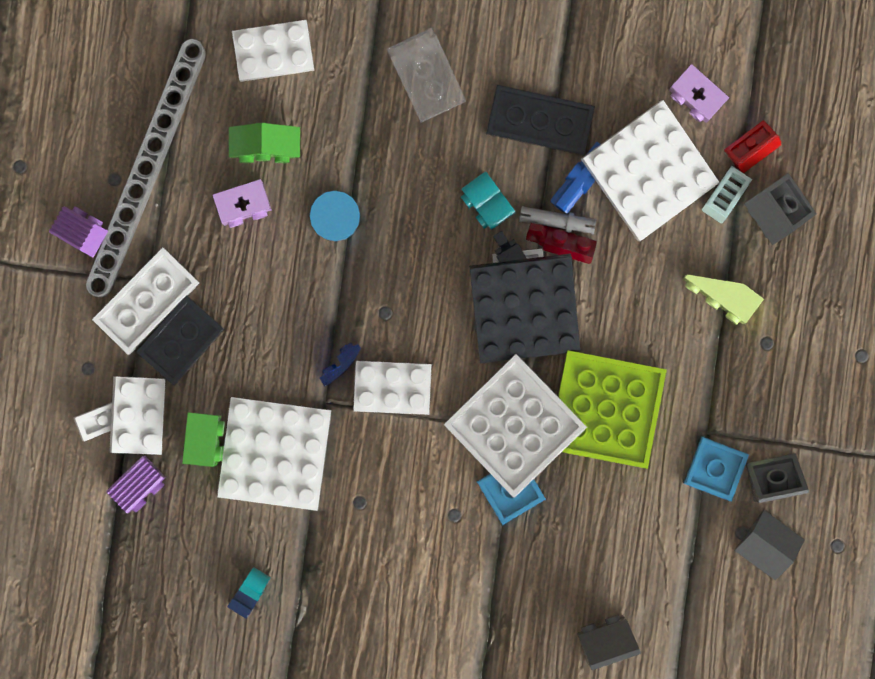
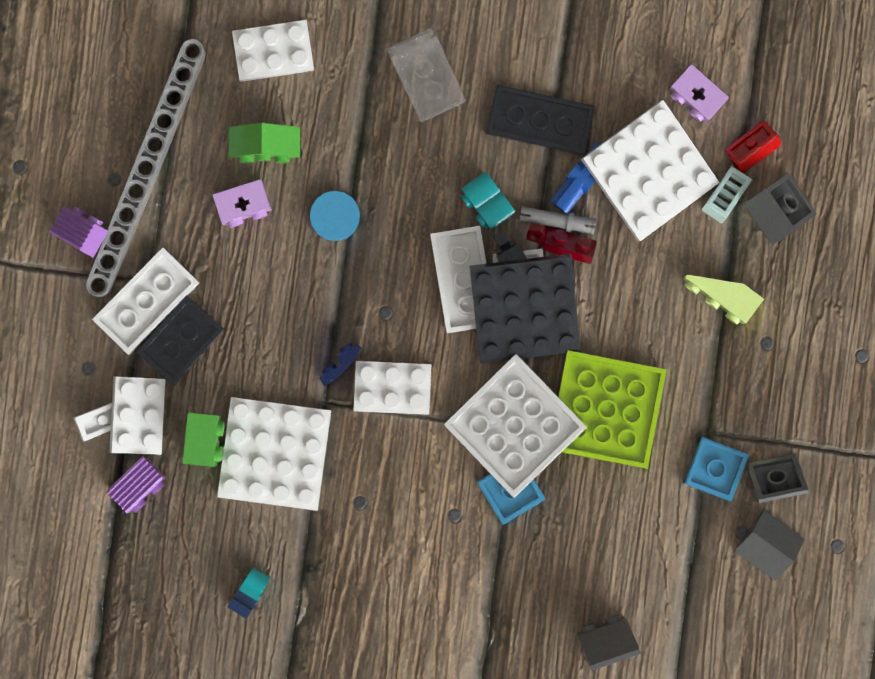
(453, 255): none -> white plate

